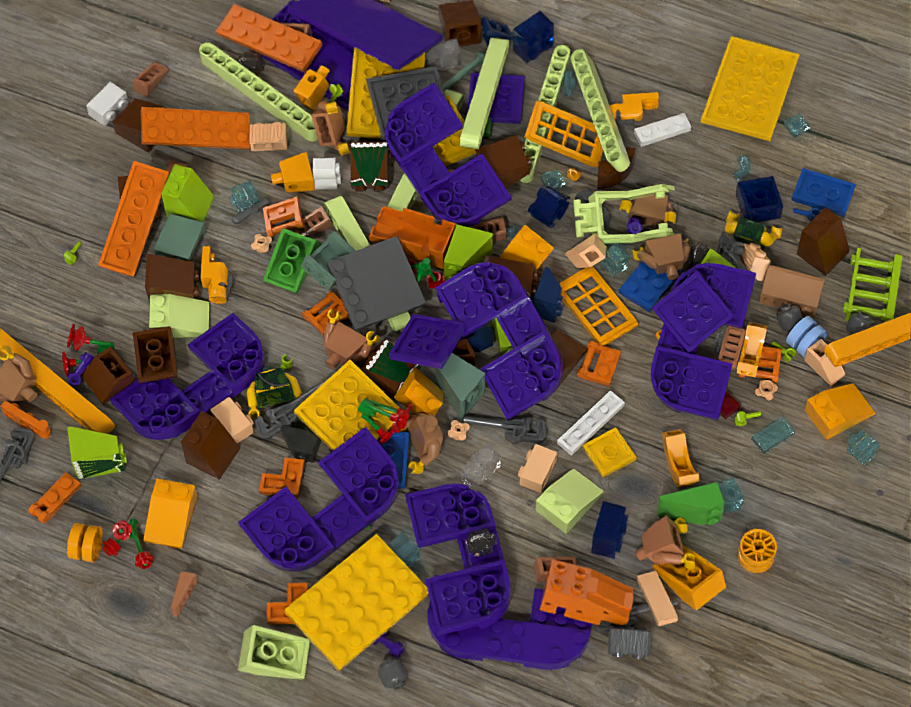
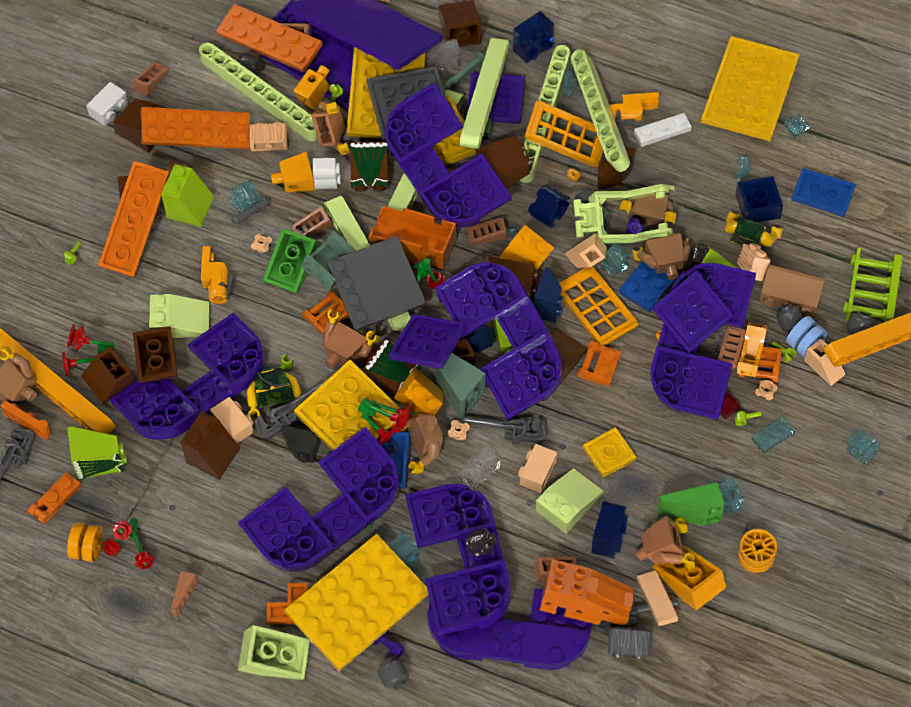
(74, 378): dark purple bar -> none
(170, 276): reddish brown slope -> none
(170, 513): light orange slope -> none
(179, 238): sand green panel -> none
(280, 212): orange plate -> none
(290, 478): orange plate -> none
(466, 249): lime slope -> none
(494, 29): dark blue slope -> none
(553, 178): clear light blue plate -> none
(590, 423): white plate -> none
(678, 459): light orange arch -> none
(731, 251): dark grey piece -> none
(809, 214): blue hand -> none
(823, 242): reddish brown slope -> none
(838, 409): light orange slope -> none

